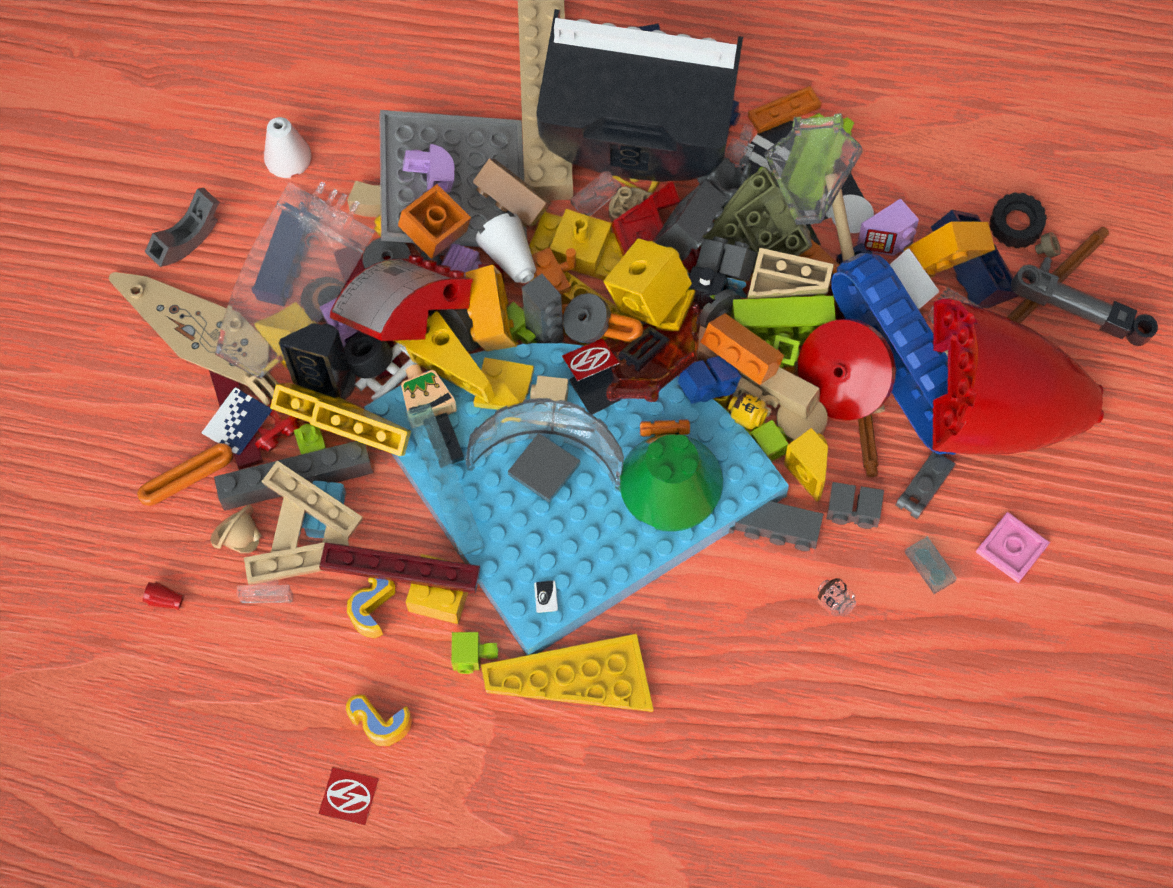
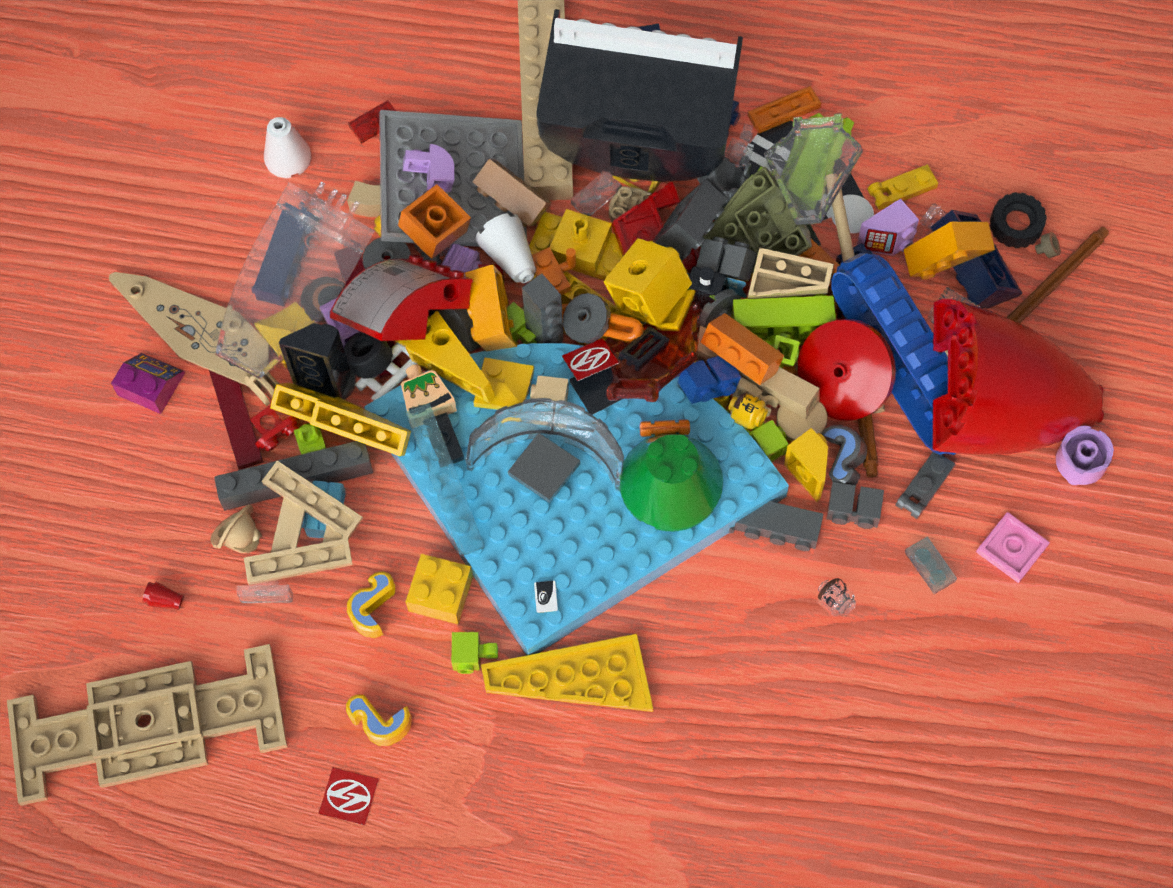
(147, 382): none -> magenta slope
(178, 714): none -> tan piece
(185, 236): dark grey arch -> none
(185, 474): orange piece -> none
(237, 420): sticker -> none
(367, 125): none -> clear red plate
(400, 567): dark red tile -> none
(850, 455): none -> dark grey animal
(903, 186): none -> yellow plate
(914, 278): white sticker -> none
(930, 215): none -> clear tile
(1084, 455): none -> lavender brick
(1113, 318): dark grey piece -> none

